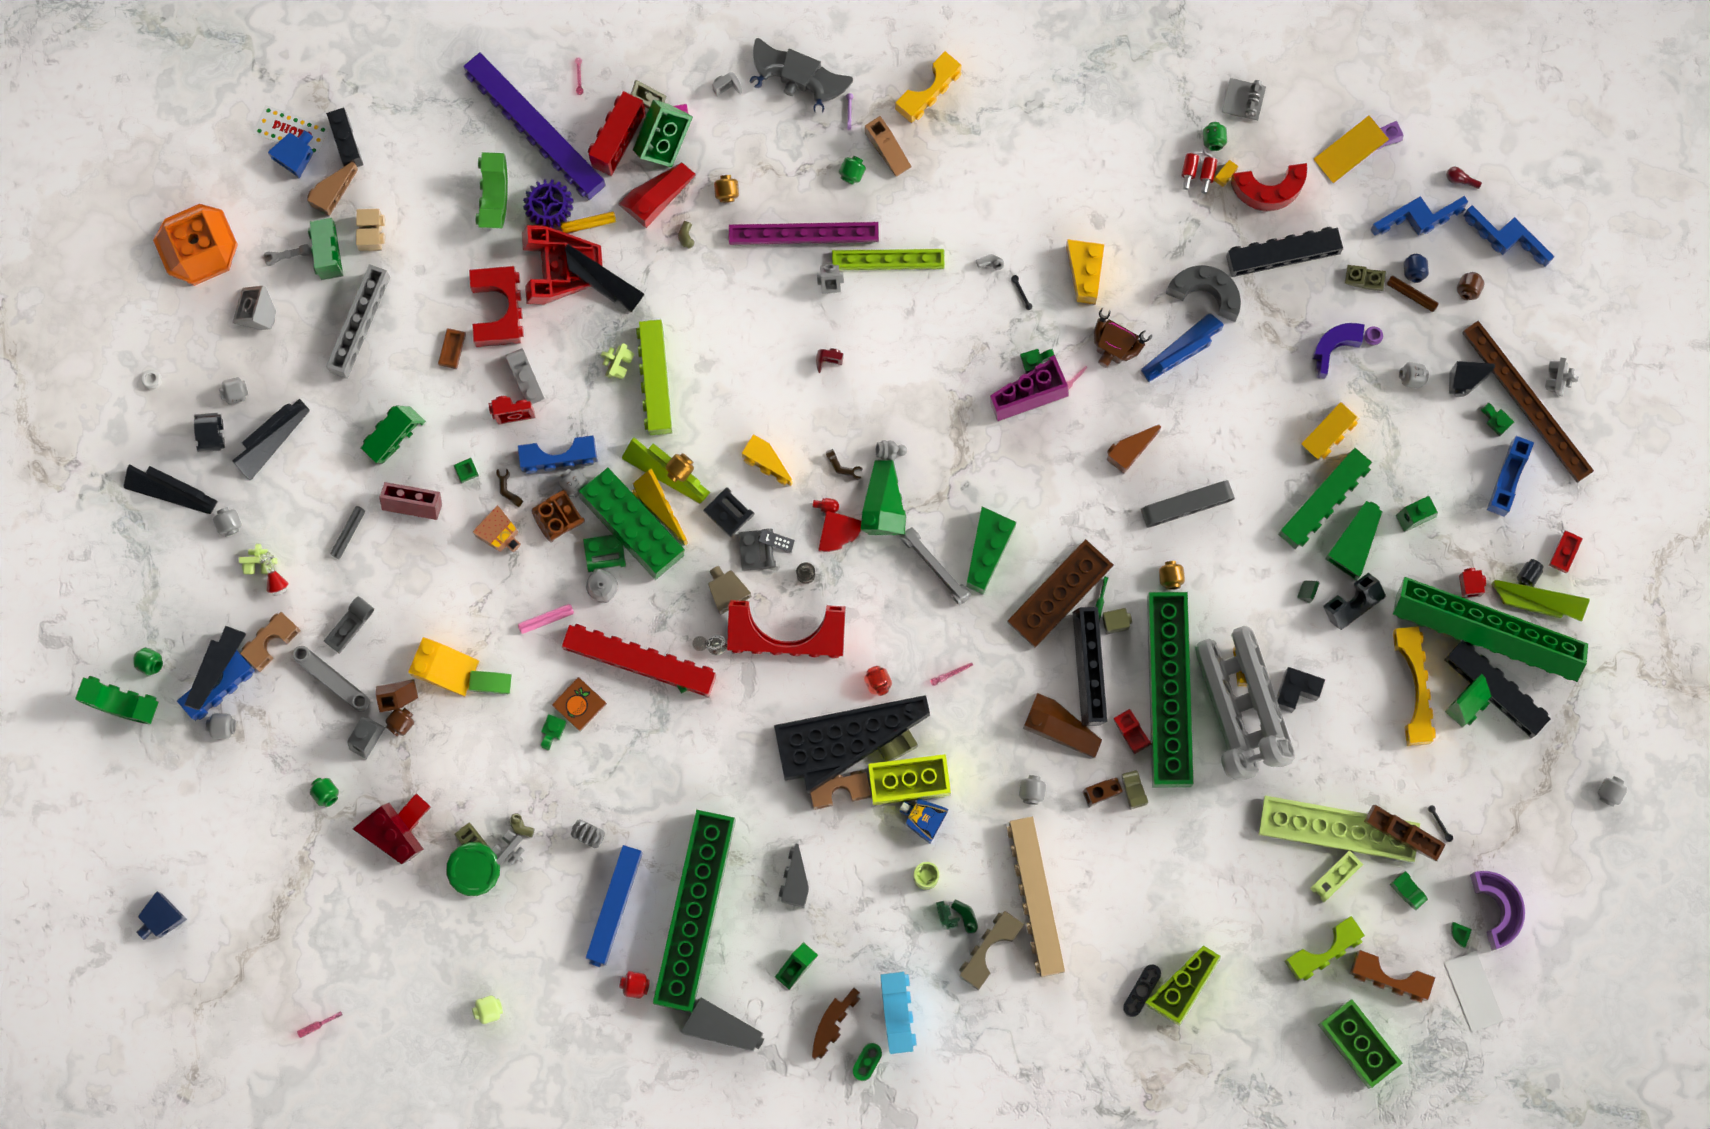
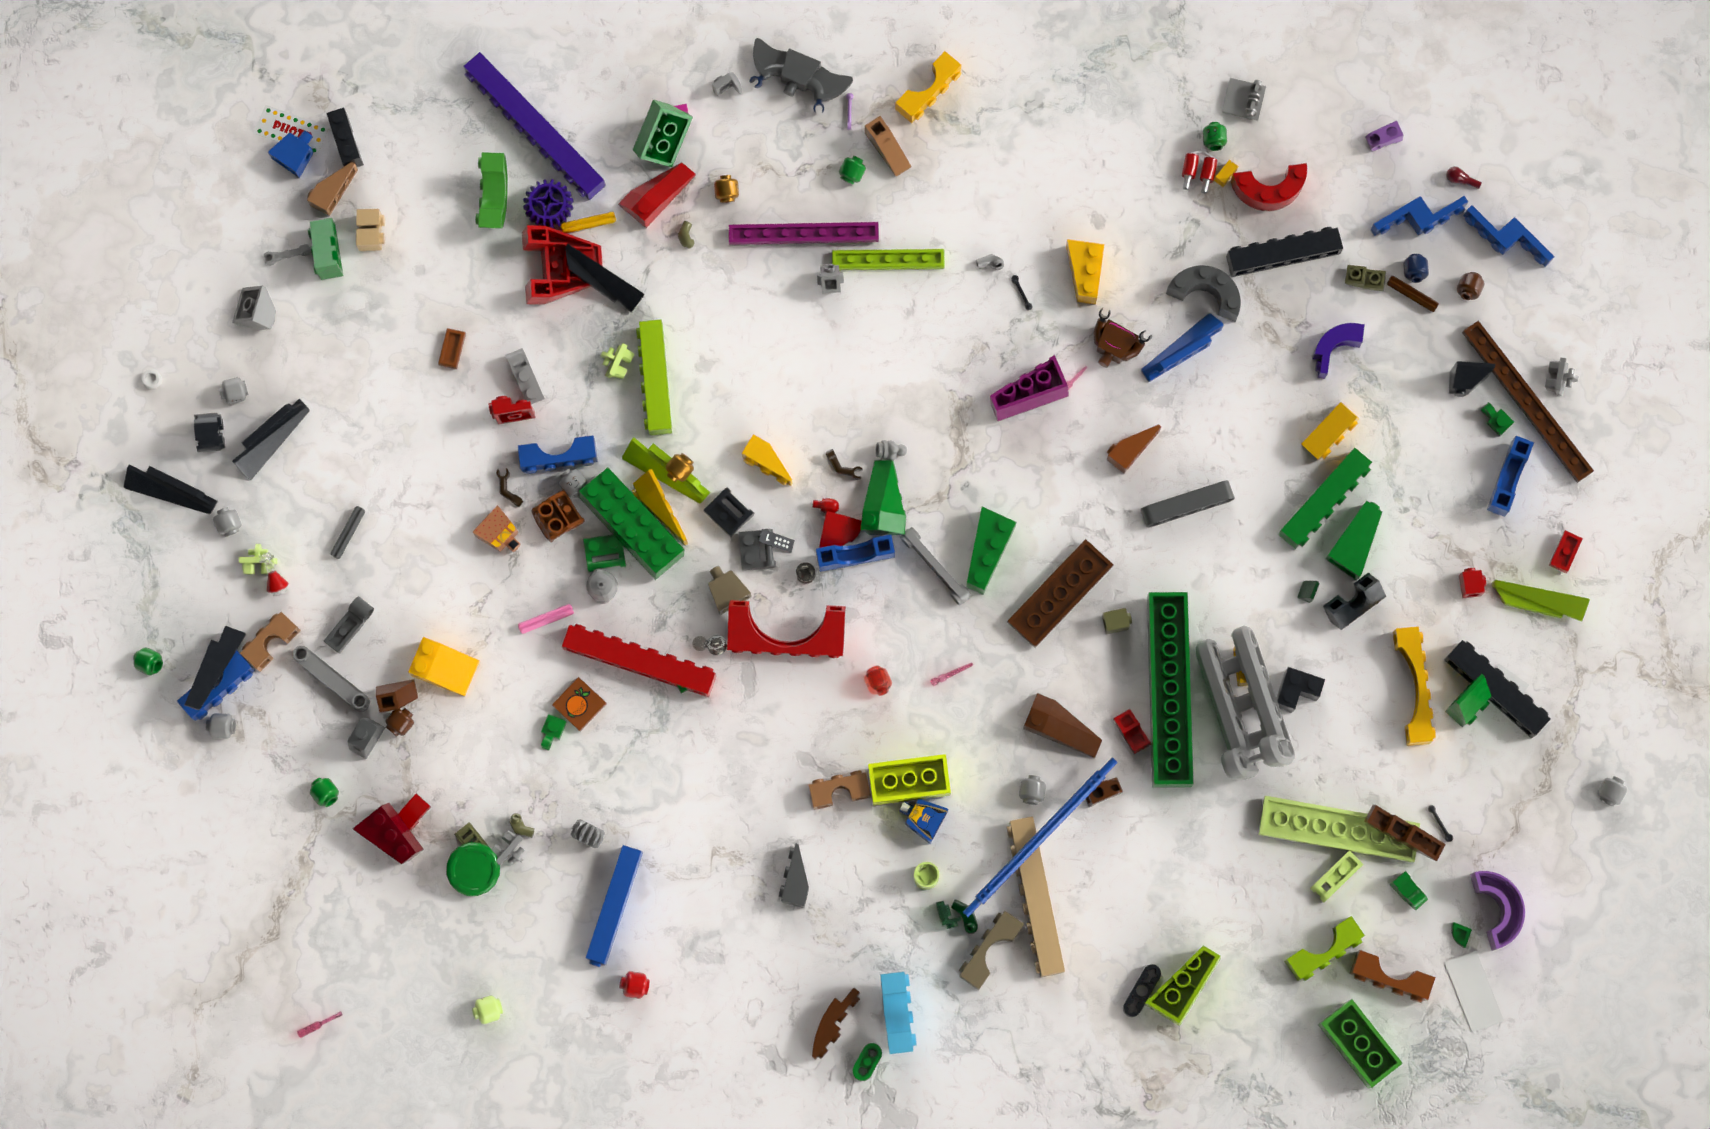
(115, 702): green brick -> none
(159, 917): dark blue torso -> none
(201, 260): orange piece -> none
(358, 321): light grey brick -> none
(391, 432): green wedge -> none
(410, 500): dark red brick -> none
(466, 470): green tile -> none
(490, 682): bright green slope -> none
(508, 328): red arch -> none
(579, 90): clear pink hinge -> none
(617, 133): red brick -> none
(646, 93): olive slope -> none
(694, 911): green brick -> none
(719, 1026): dark grey slope -> none
(796, 965): green slope -> none
(831, 356): dark red plate -> none
(834, 742): black wing -> none
(844, 556): none -> blue arch
(898, 746): olive leg -> none
(1034, 357): green plate -> none
(1089, 666): black brick -> none
(1089, 786): none -> blue axle
(1100, 601): green piece -> none
(1134, 790): olive leg -> none
(1171, 575): pearl gold head -> none
(1351, 149): yellow sticker -> none
(1373, 335): medium lavender plate -> none
(1413, 375): light grey head -> none
(1418, 513): green torso -> none
(1491, 629): green brick -> none
(1530, 573): black brick -> none

